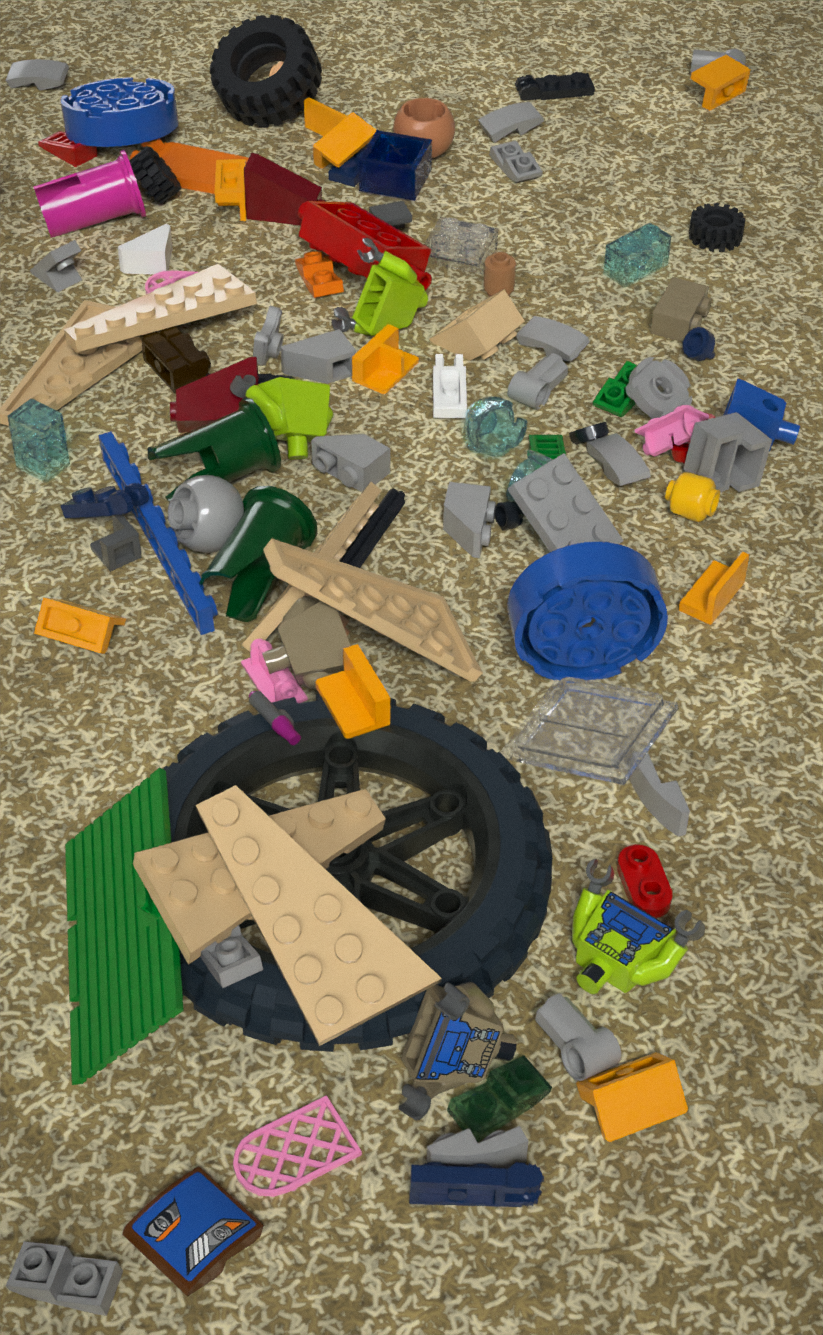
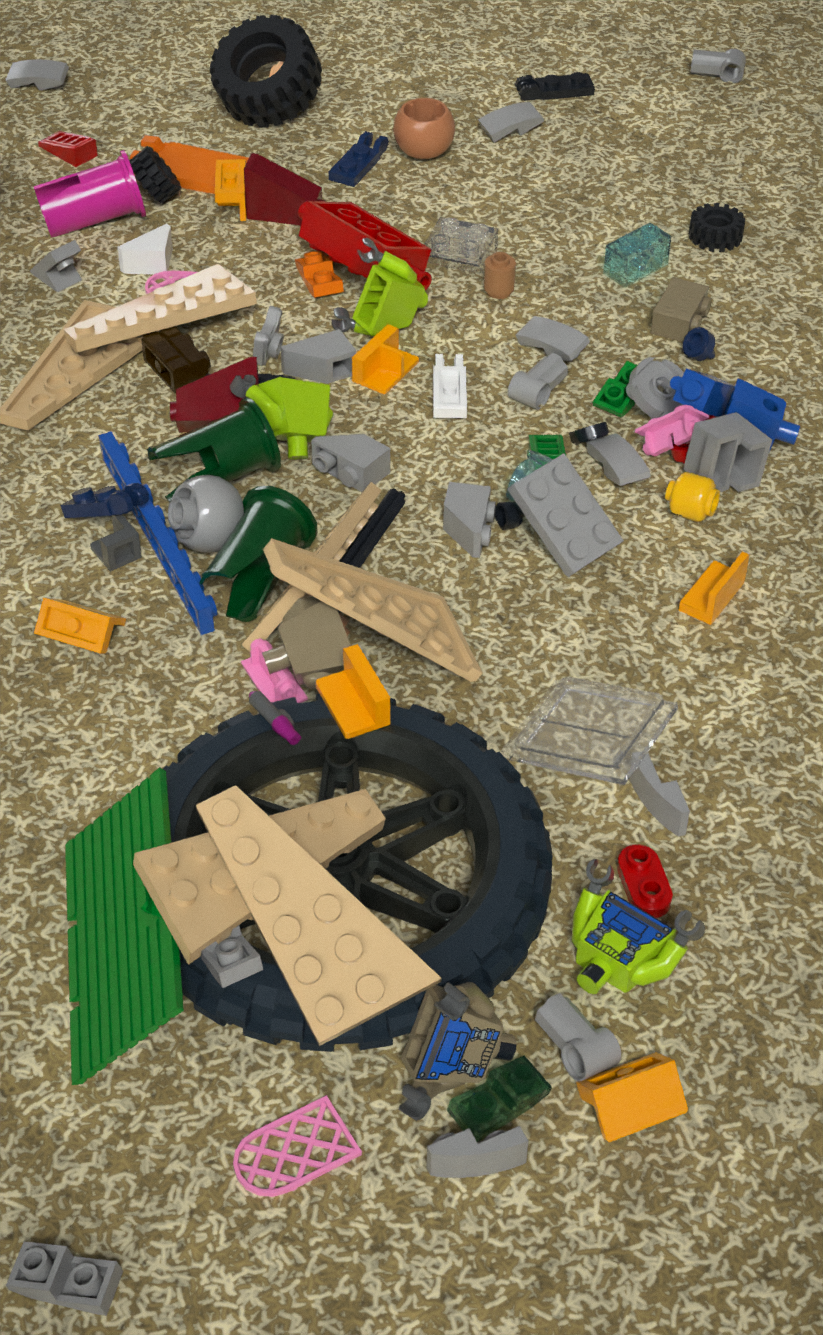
(39, 440): clear light blue brick -> none
(119, 112): blue brick -> none
(192, 1230): slope -> none
(320, 117): light orange panel -> none
(342, 141): light orange panel -> none
(392, 213): dark grey panel -> none
(395, 165): clear blue brick -> none
(475, 1185): dark blue hinge -> none
(481, 328): tan slope -> none
(491, 427): clear light blue helmet -> none
(514, 162): light grey slope -> none
(571, 588): blue brick -> none
(702, 392): none -> blue brick
(722, 80): light orange panel -> none

